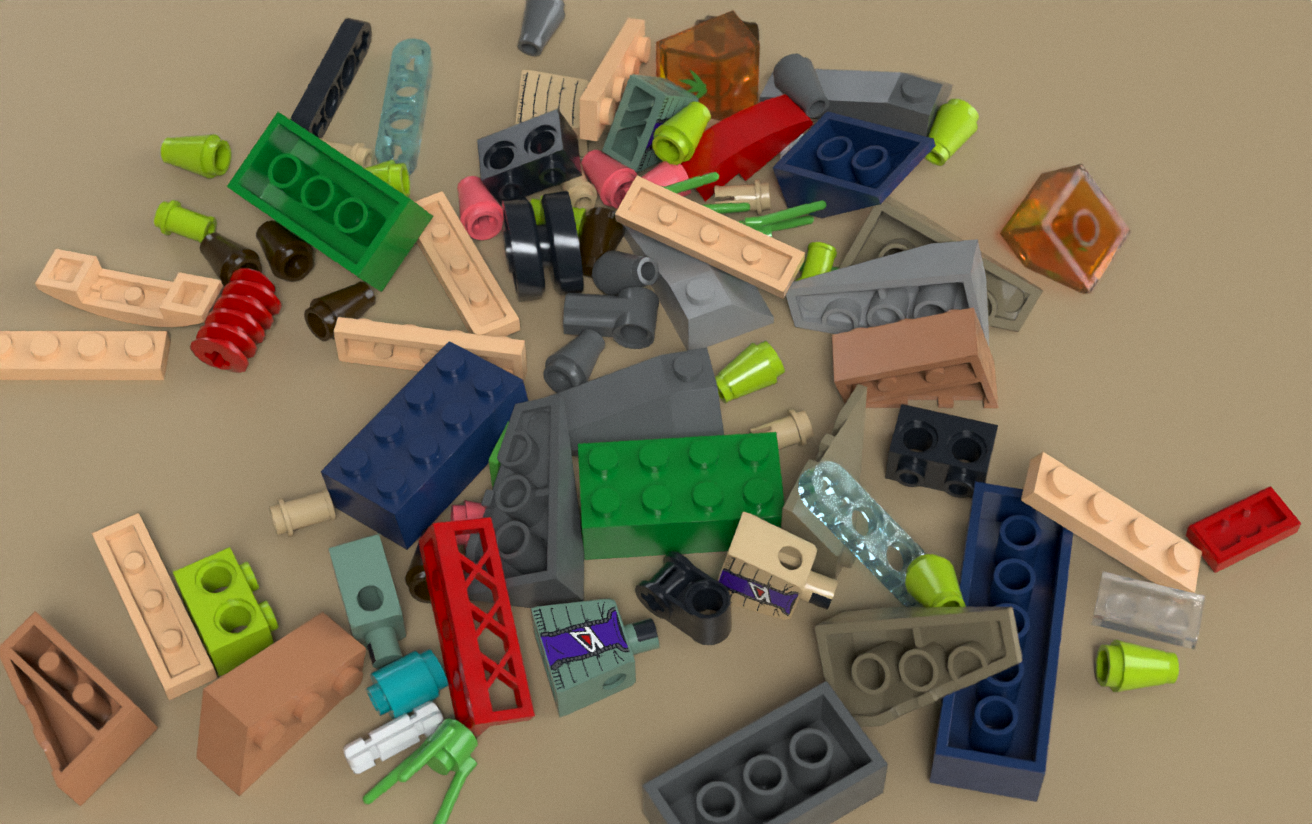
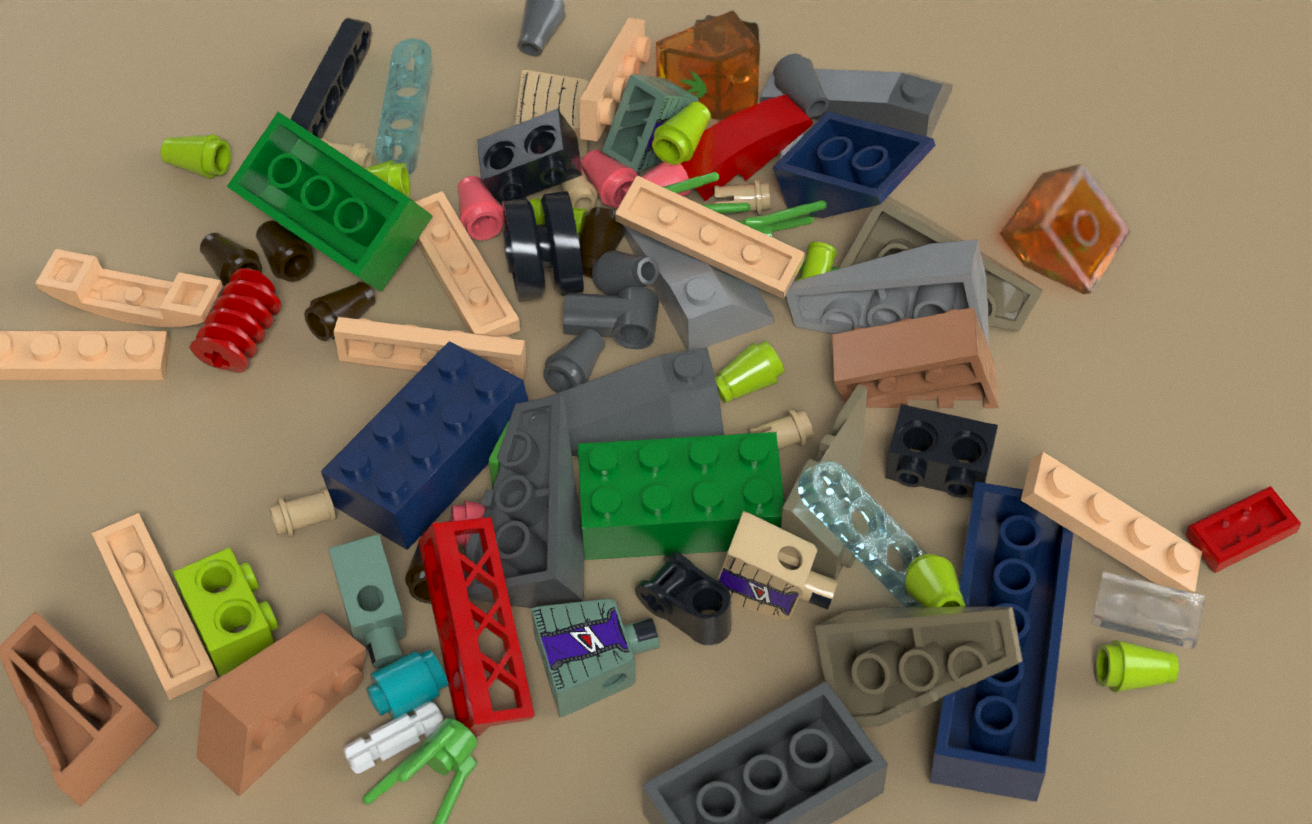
(175, 219): lime pin -> none
(951, 129): lime cone -> none

